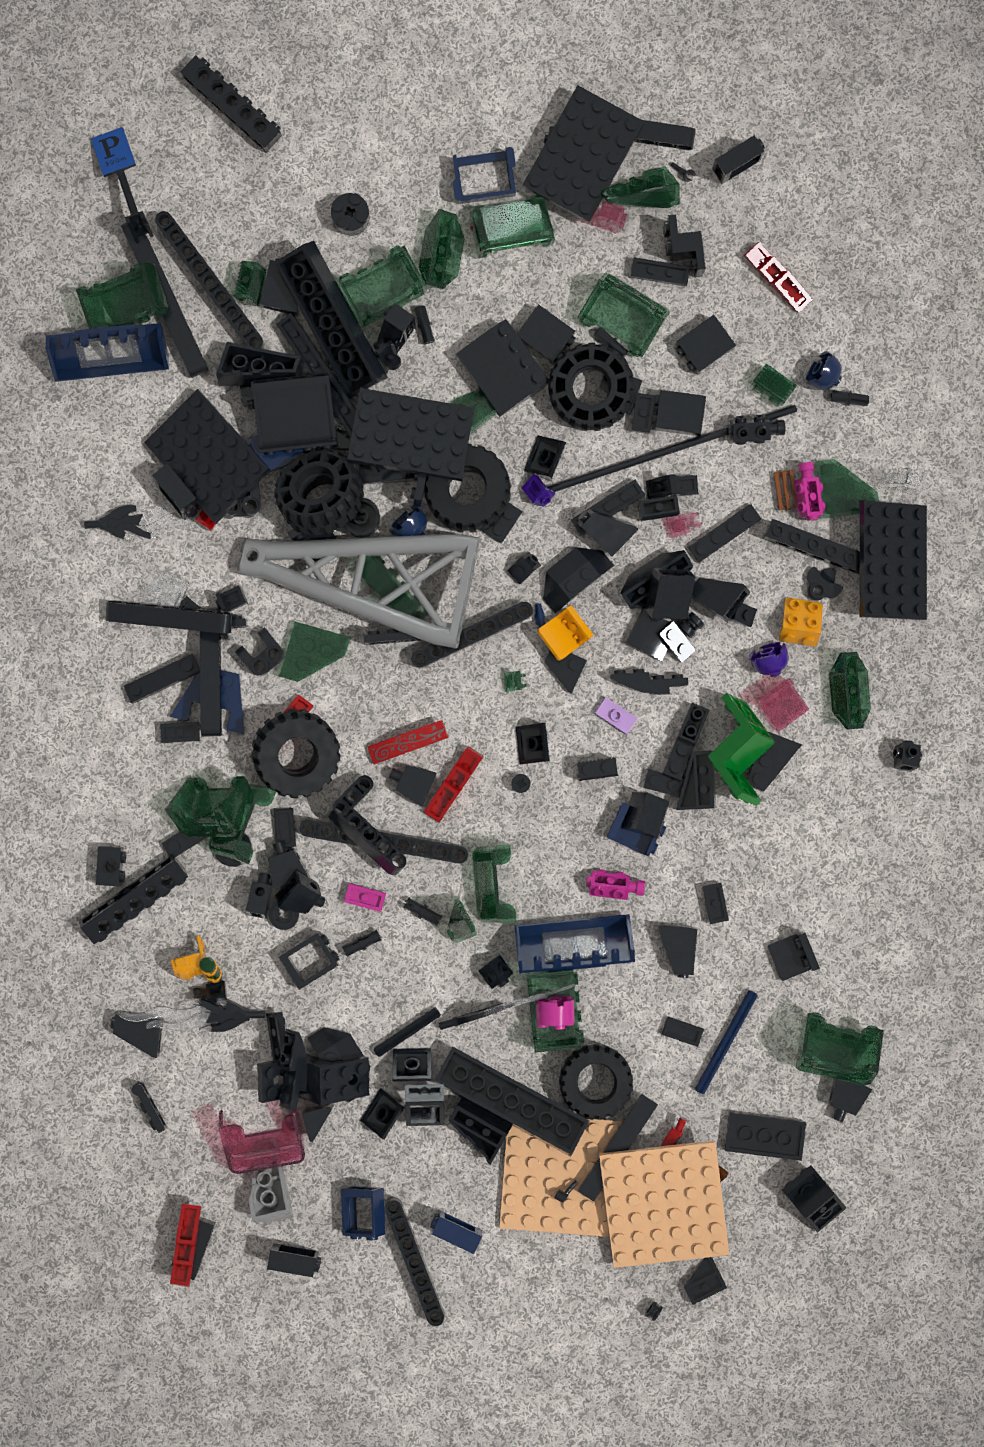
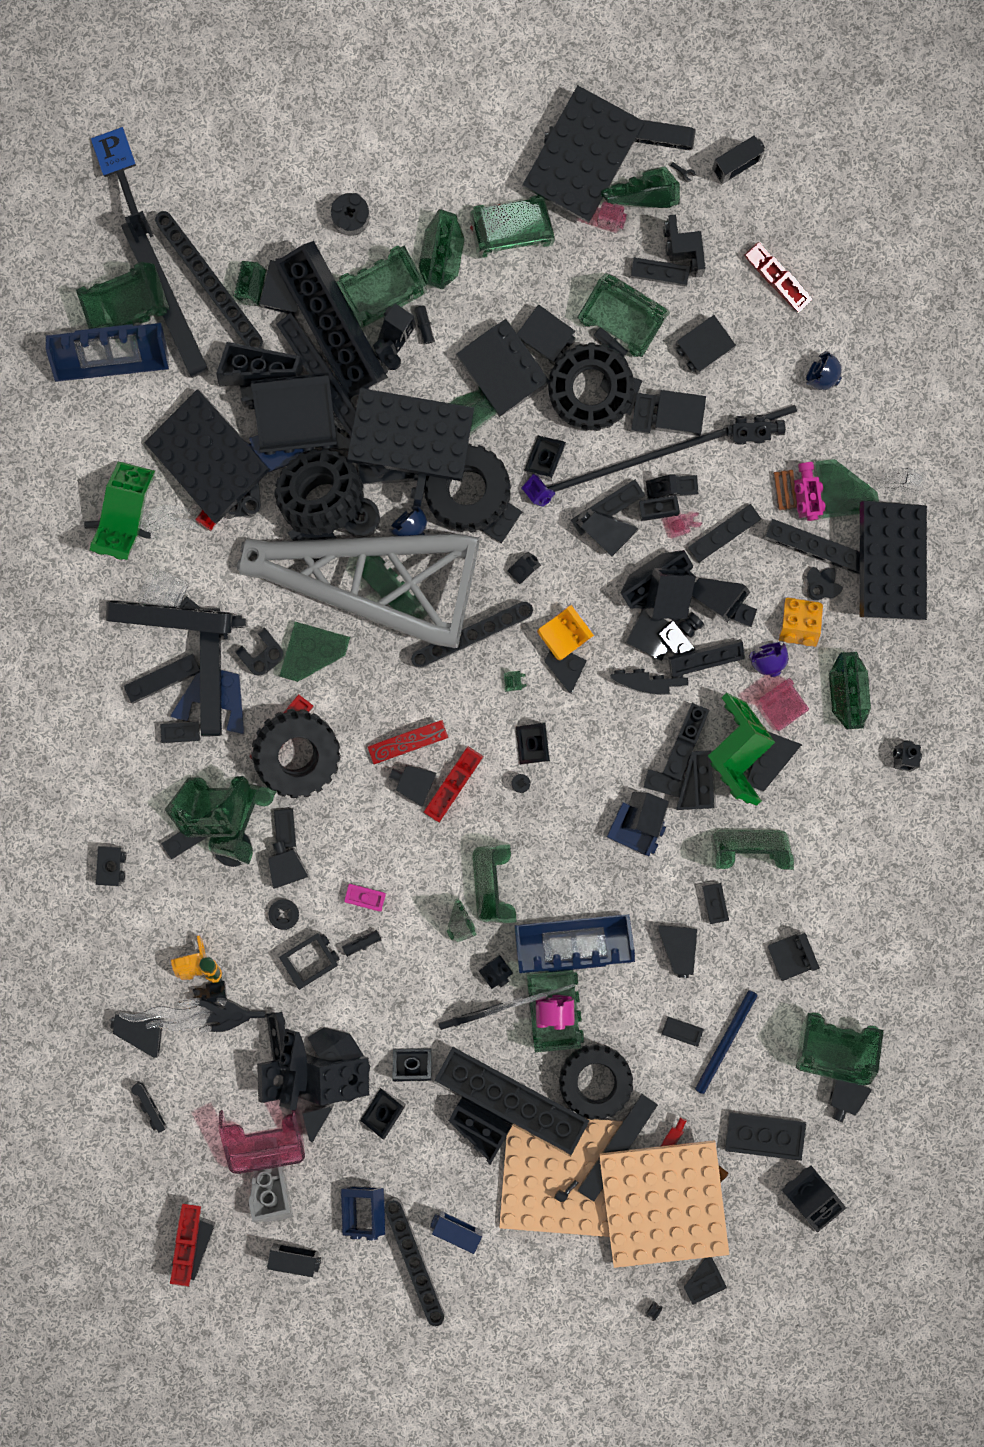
(122, 510): none -> green bracket
(136, 889): black brick -> none
(176, 492): black window -> none
(192, 74): black brick -> none
(231, 599): black bracket -> none
(258, 905): black torso -> none
(299, 894): black torso -> none
(363, 827): black beam -> none
(391, 636): black plate -> none
(393, 839): black beam -> none
(406, 1032): black axle -> none
(415, 1097): black window -> none
(422, 911): black pin -> none
(507, 155): dark blue piece -> none
(539, 616): dark blue piece -> none
(573, 575): black wedge -> none
(597, 769): black brick -> none
(613, 885): dark pink brick -> none
(616, 715): lavender plate -> none
(706, 658): none -> black plate
(732, 842): none -> clear green windscreen
(773, 385): clear green brick -> none
(849, 398): black axle -> none

